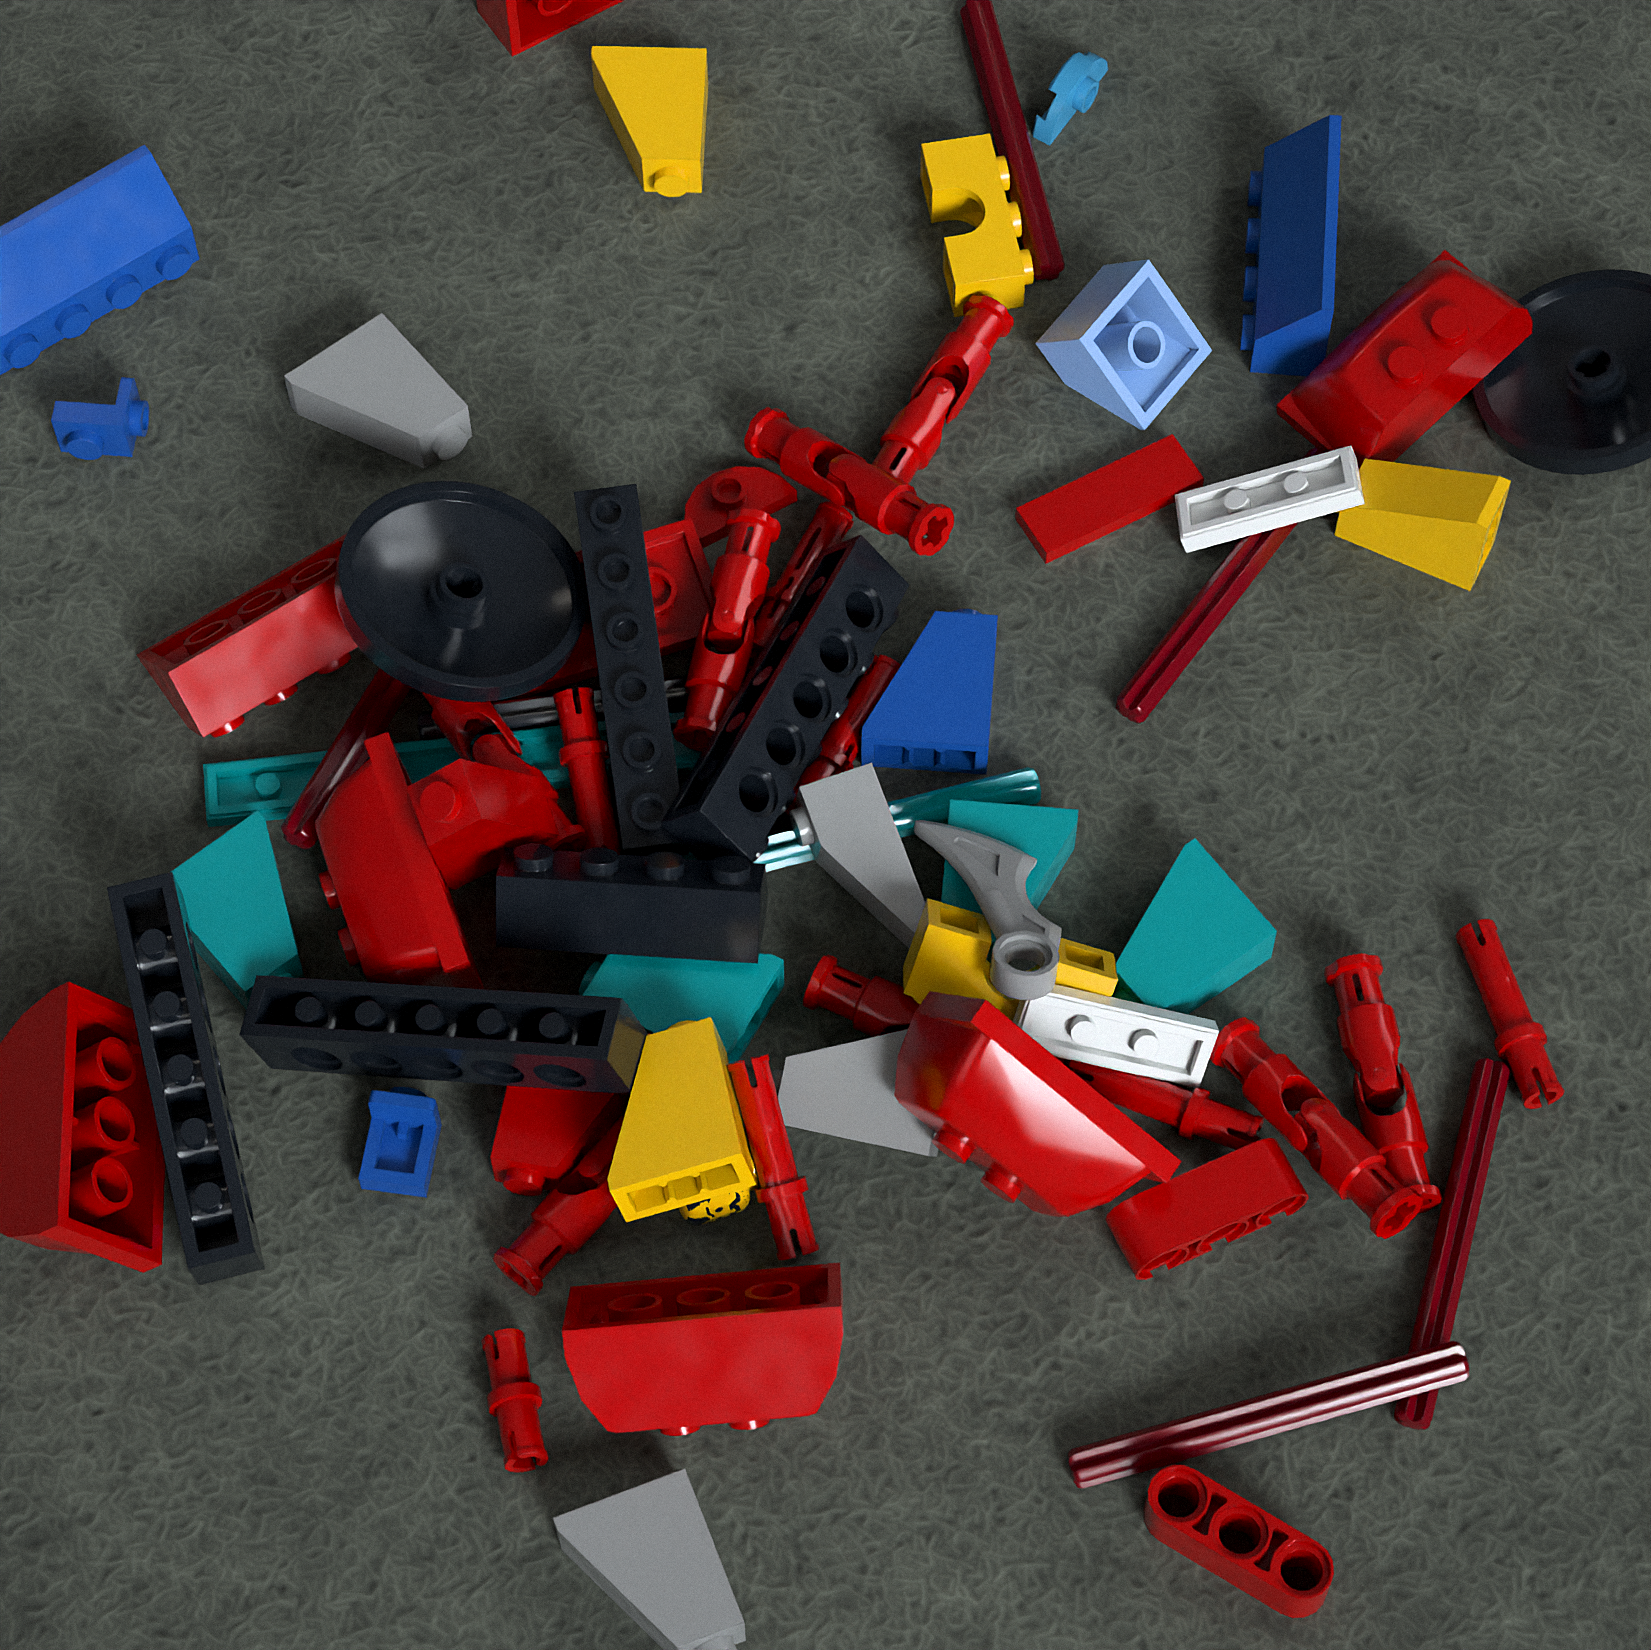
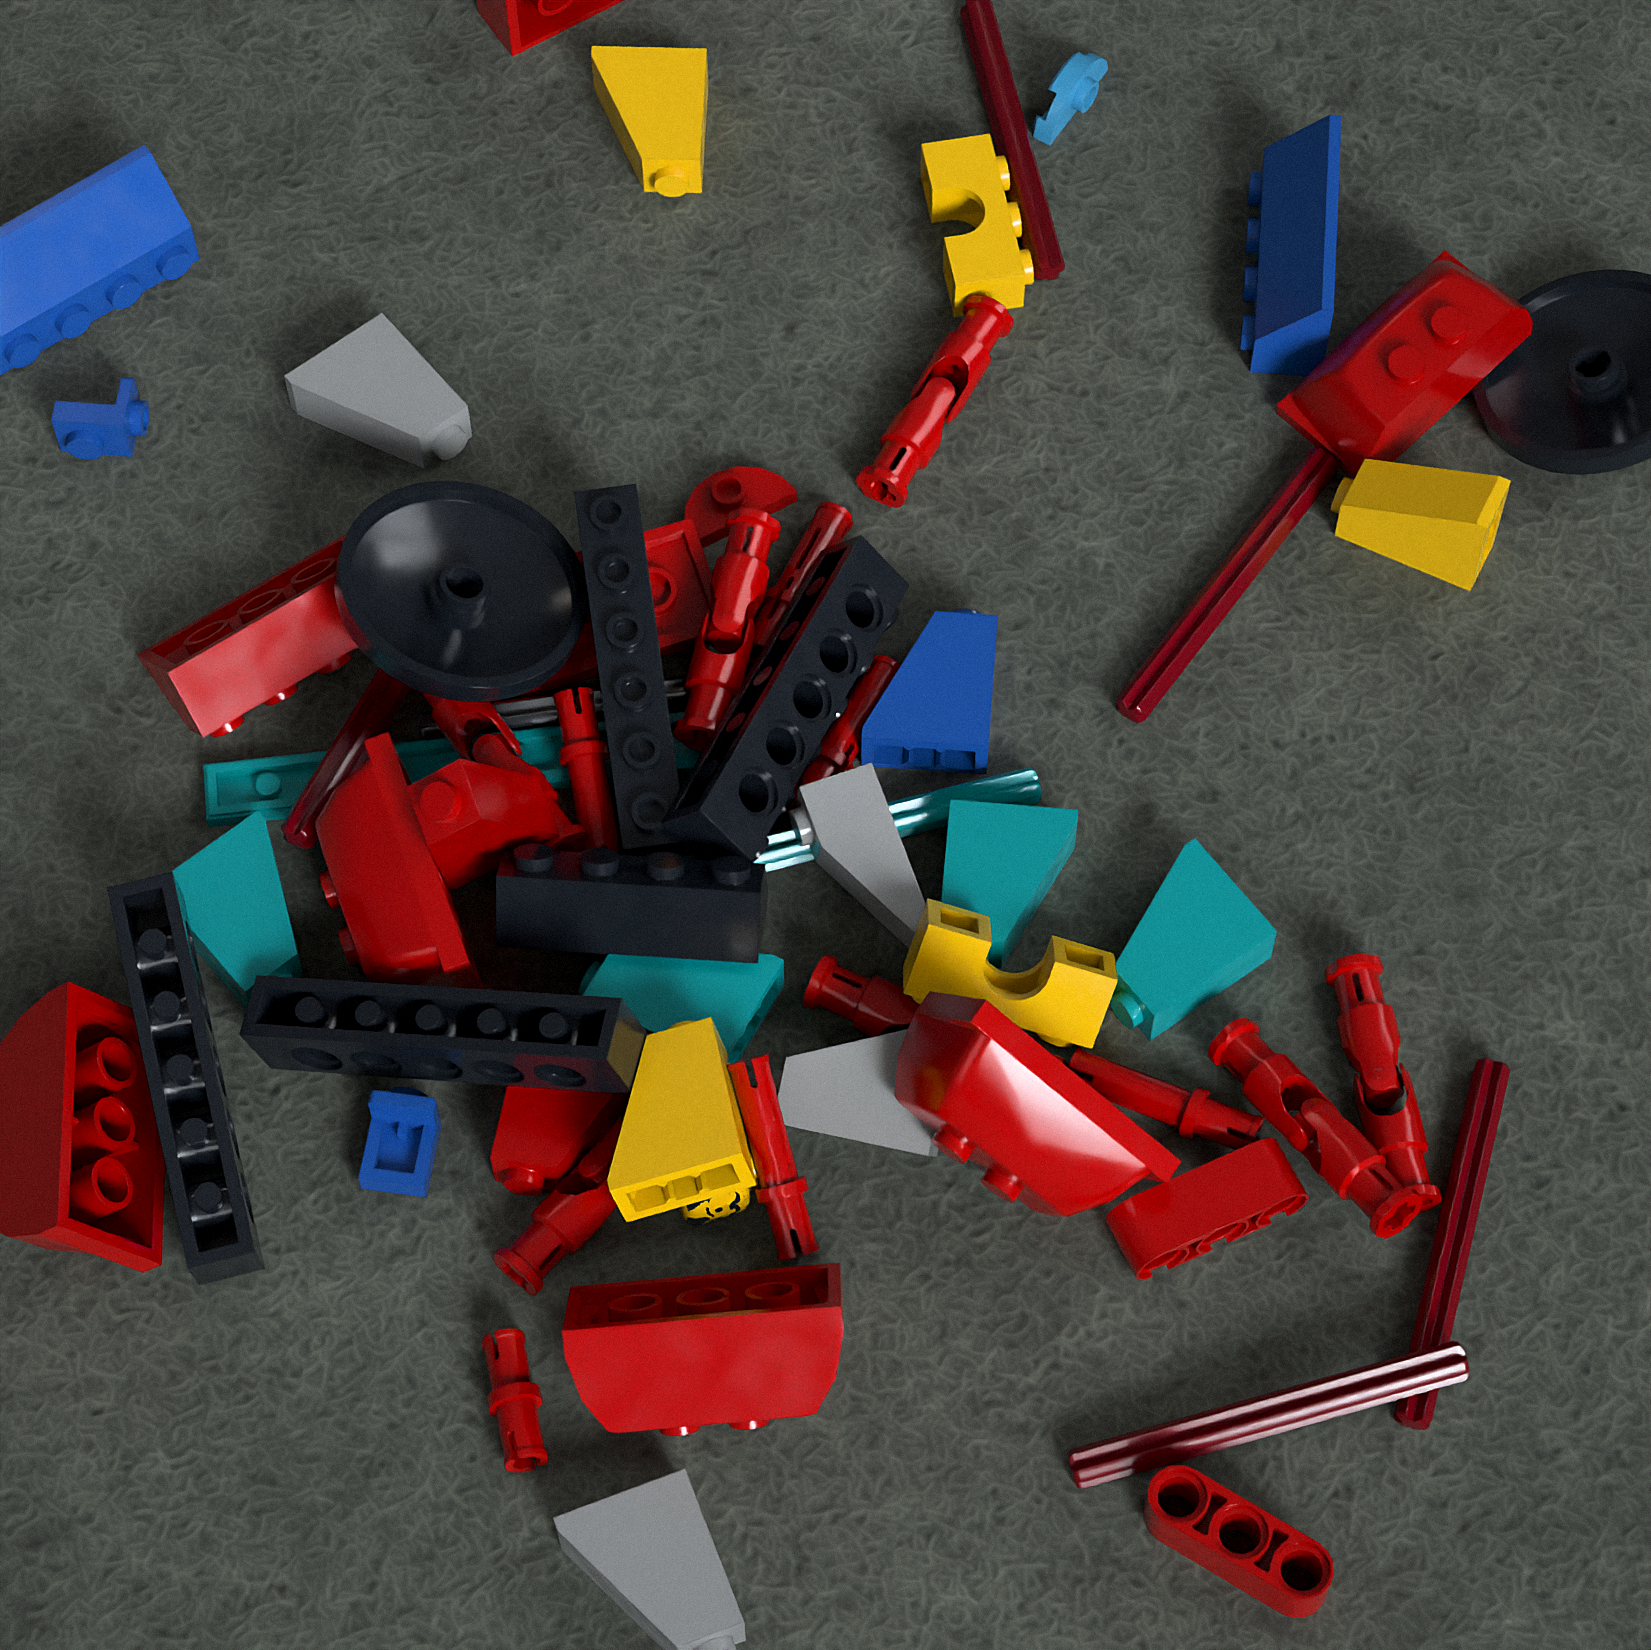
(849, 481): red piece -> none
(998, 880): light grey piece -> none
(1108, 498): red tile -> none
(1120, 1034): white tile -> none
(1125, 342): light blue slope -> none
(1269, 499): white tile -> none
(1519, 1037): red pin -> none

